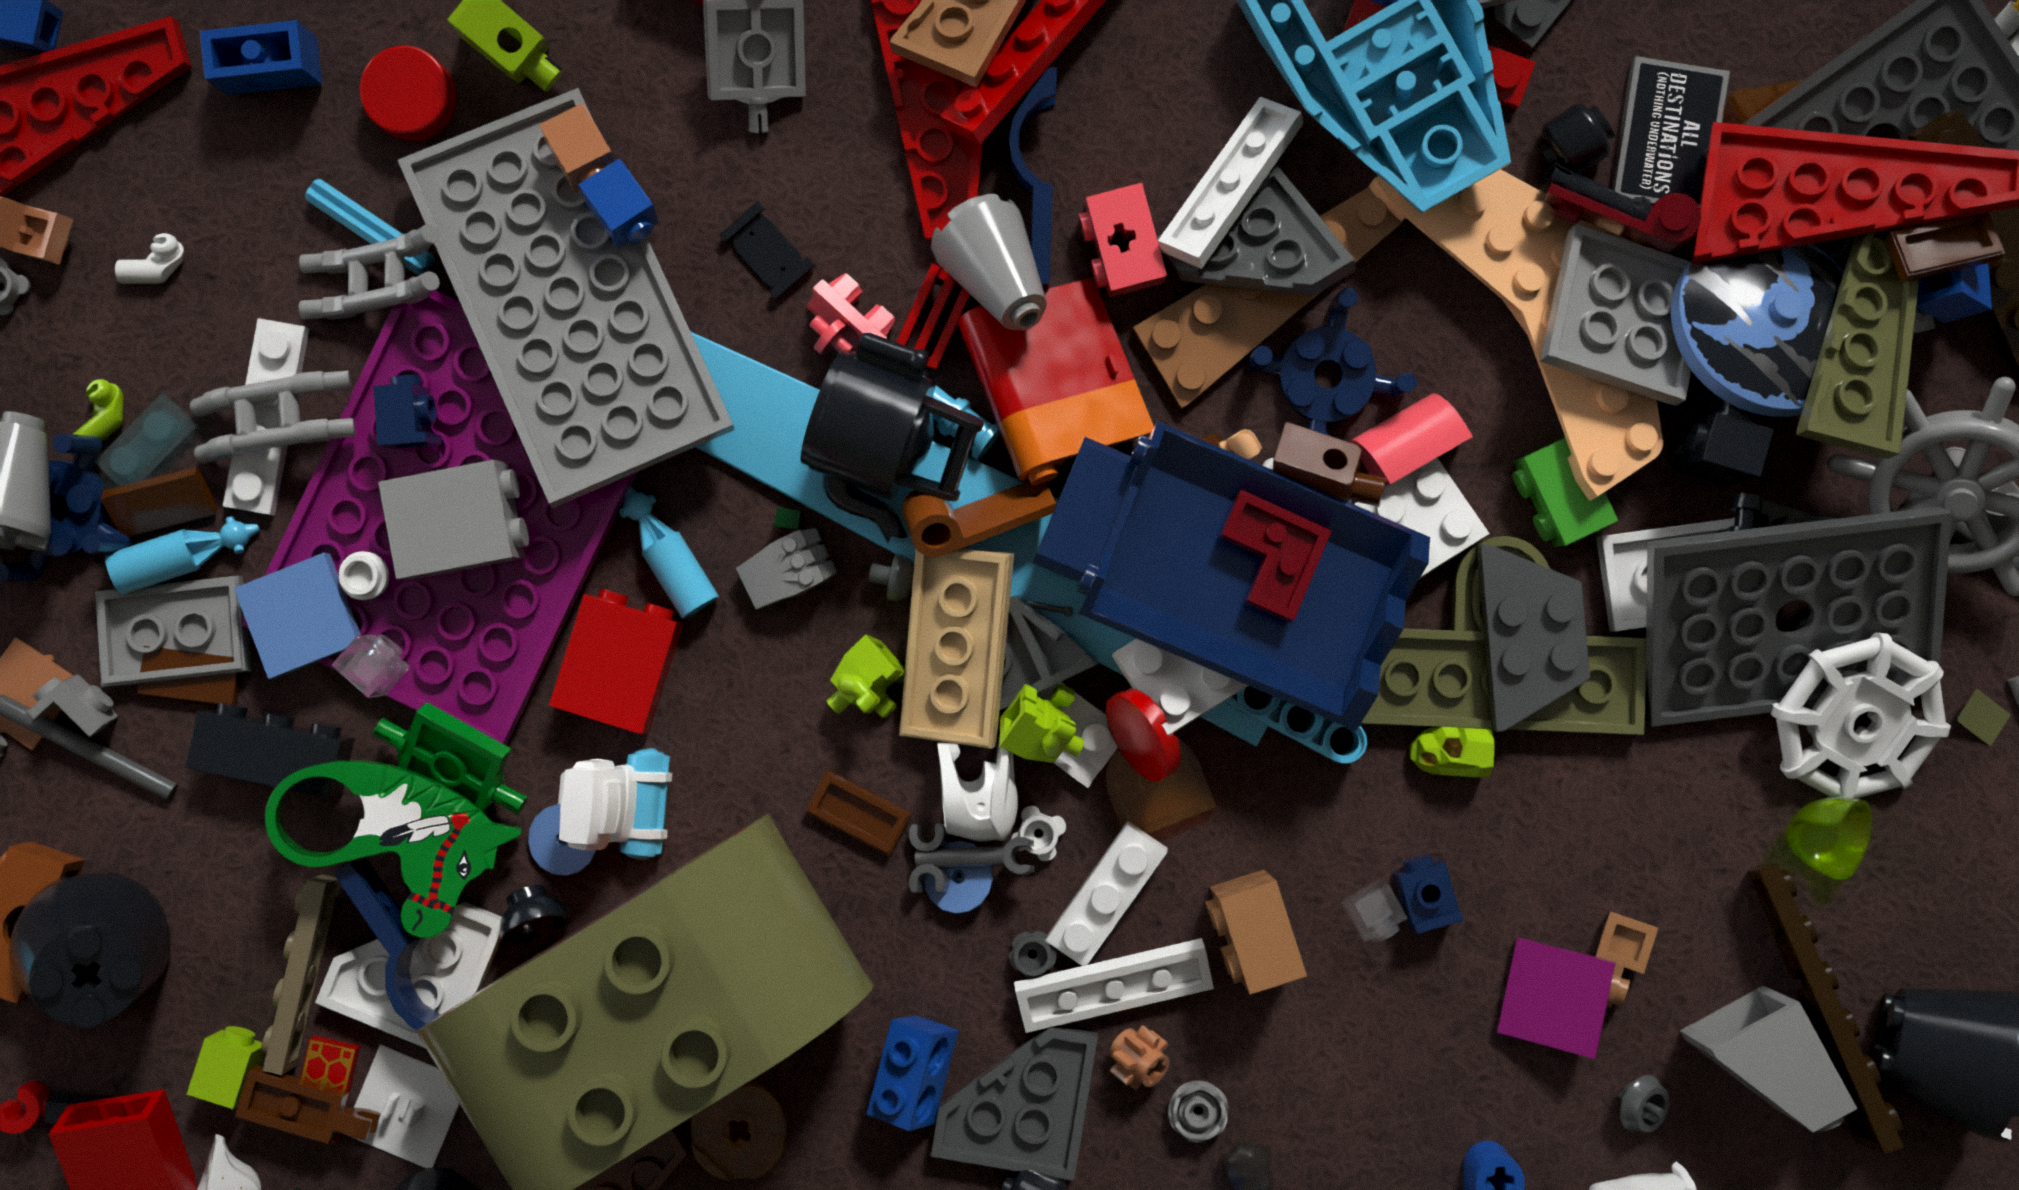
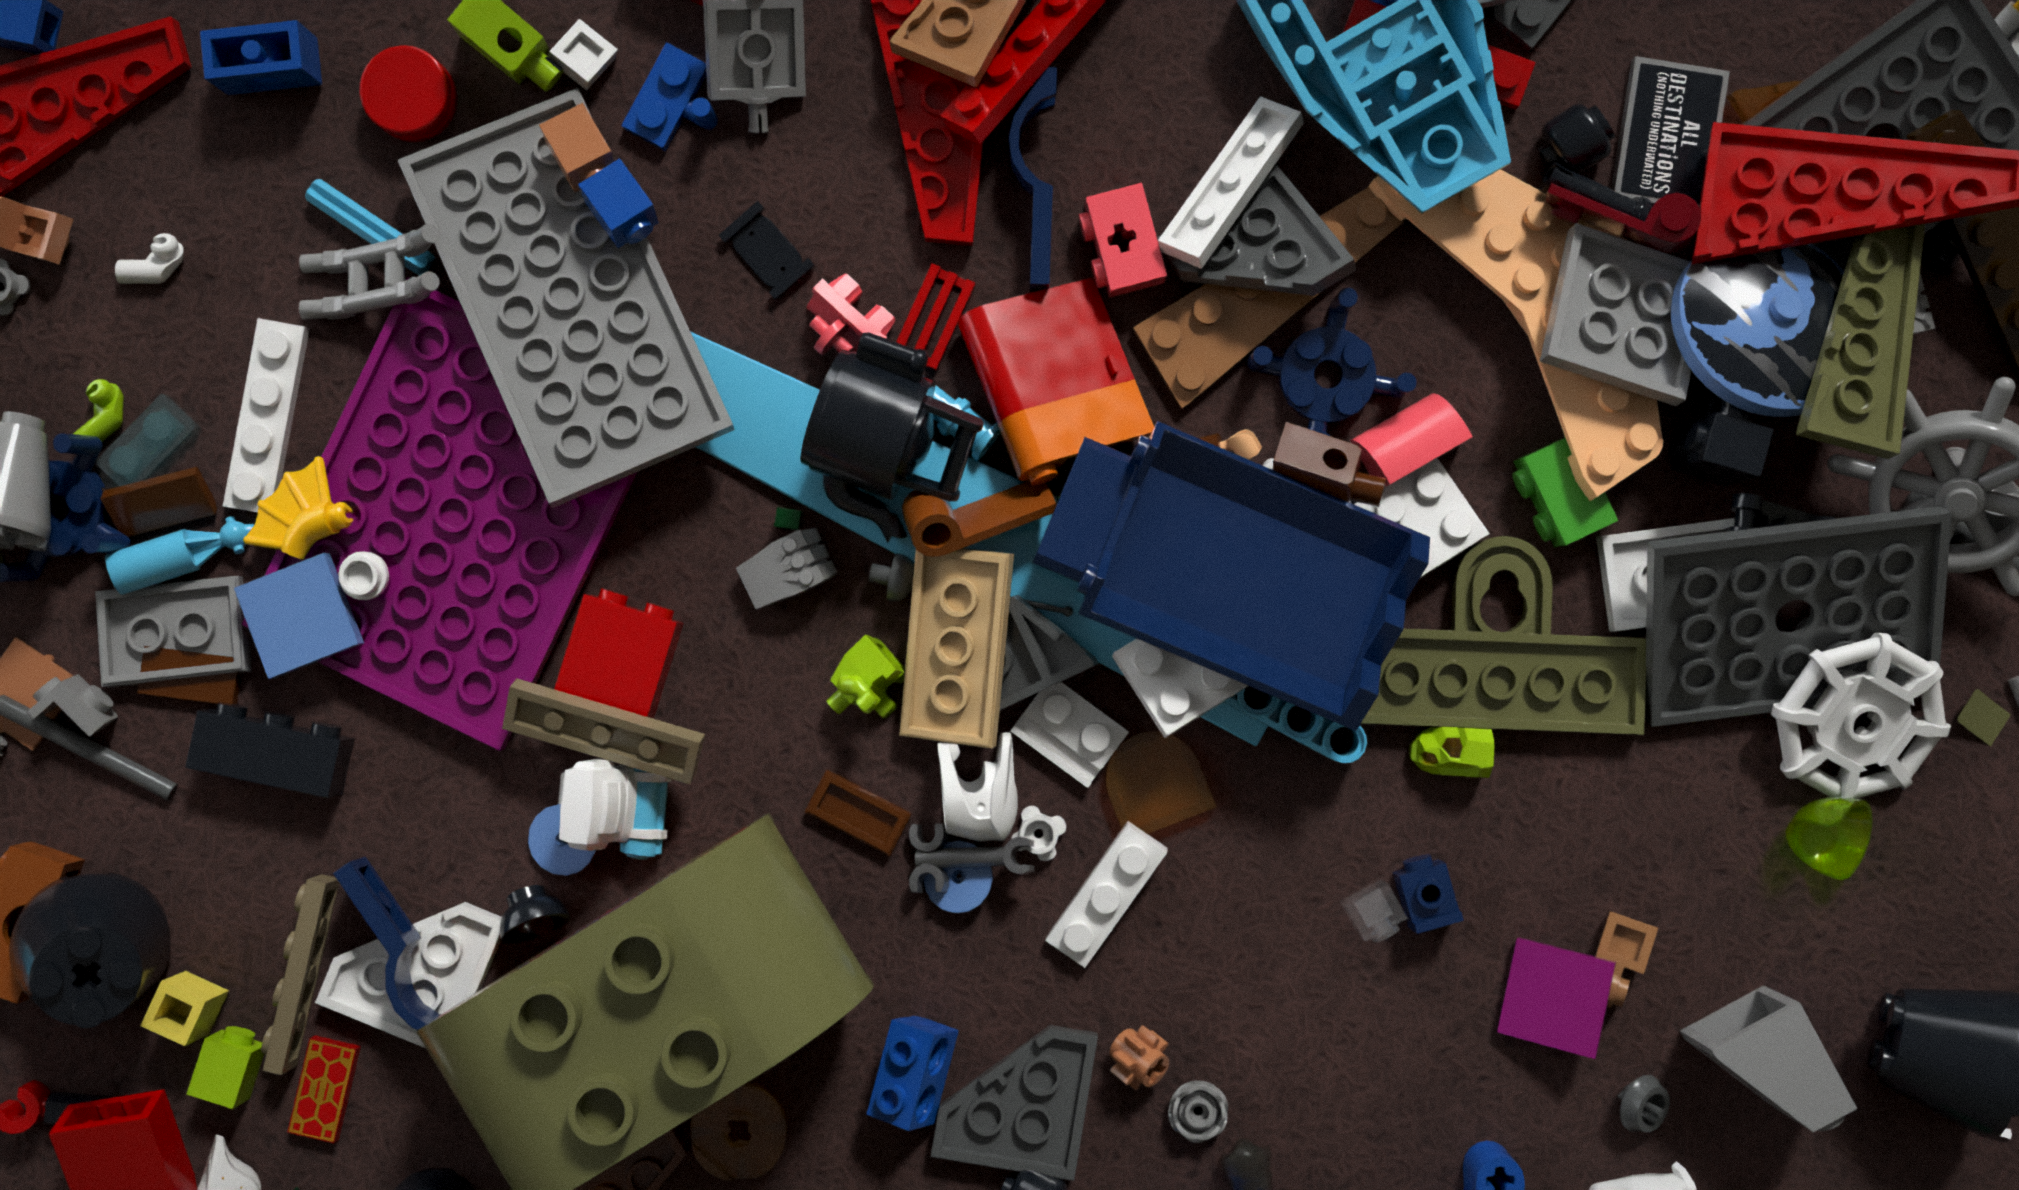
(184, 1008): none -> light yellow brick
(291, 430): light grey piece -> none
(299, 513): none -> yellow arm
(302, 1107): reddish brown plate -> none
(372, 664): clear plate -> none
(405, 414): dark blue brick -> none
(412, 1104): white piece -> none
(429, 825): green animal -> none
(453, 519): light grey brick -> none
(454, 756): green plate -> none
(583, 54): none -> white plate
(603, 731): none -> dark tan plate
(669, 98): none -> blue plate
(669, 557): medium azure wheel -> none
(992, 259): light grey cone -> none
(1032, 966): dark grey plate -> none
(1039, 727): lime piece -> none
(1113, 985): white plate -> none
(1139, 734): red tile -> none
(1257, 931): medium nougat brick -> none
(1288, 549): dark red plate -> none
(1530, 634): dark grey wing -> none
(1873, 1122): dark brown wing -> none
(1943, 246): reddish brown tile -> none
(1955, 294): blue brick -> none

